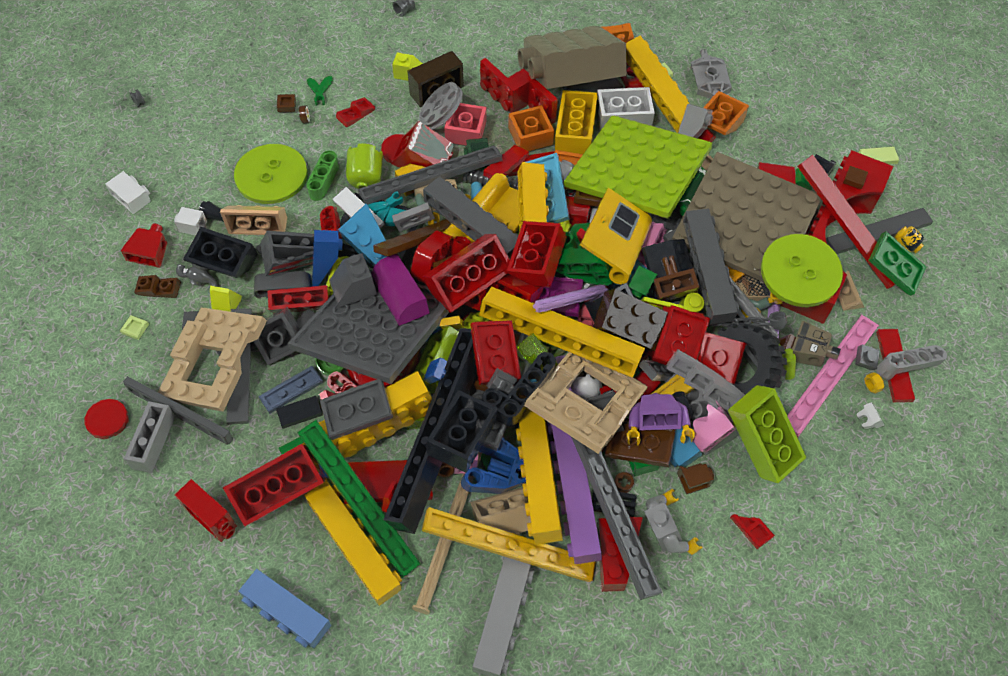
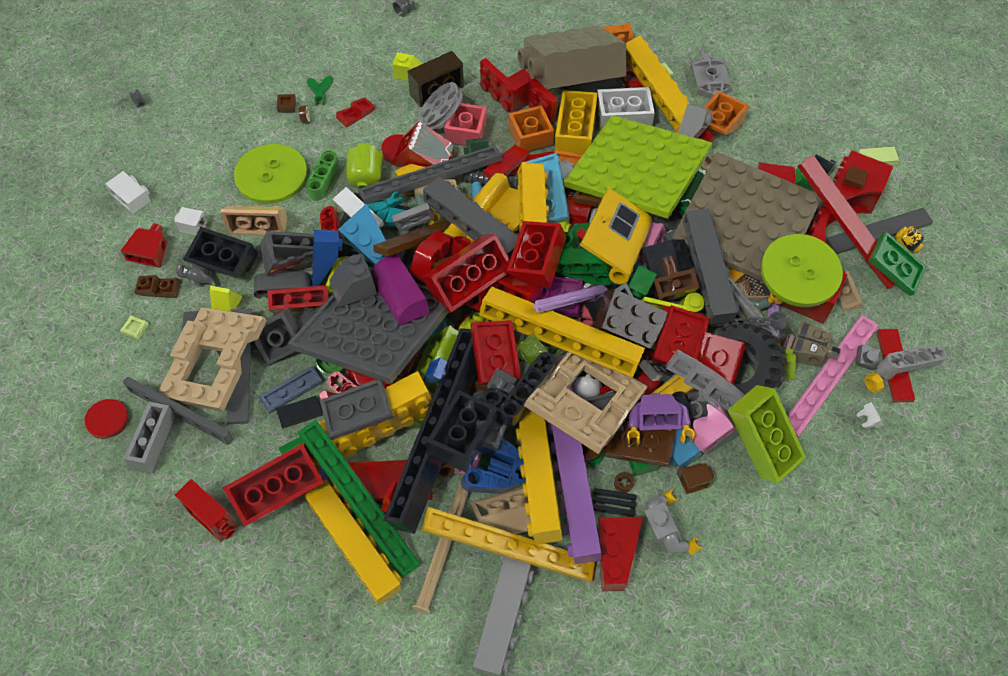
(211, 211): black cone -> none
(285, 609): medium blue brick -> none
(455, 322): yellow tile -> none
(619, 522): dark grey tile -> none
(753, 529): red tile -> none

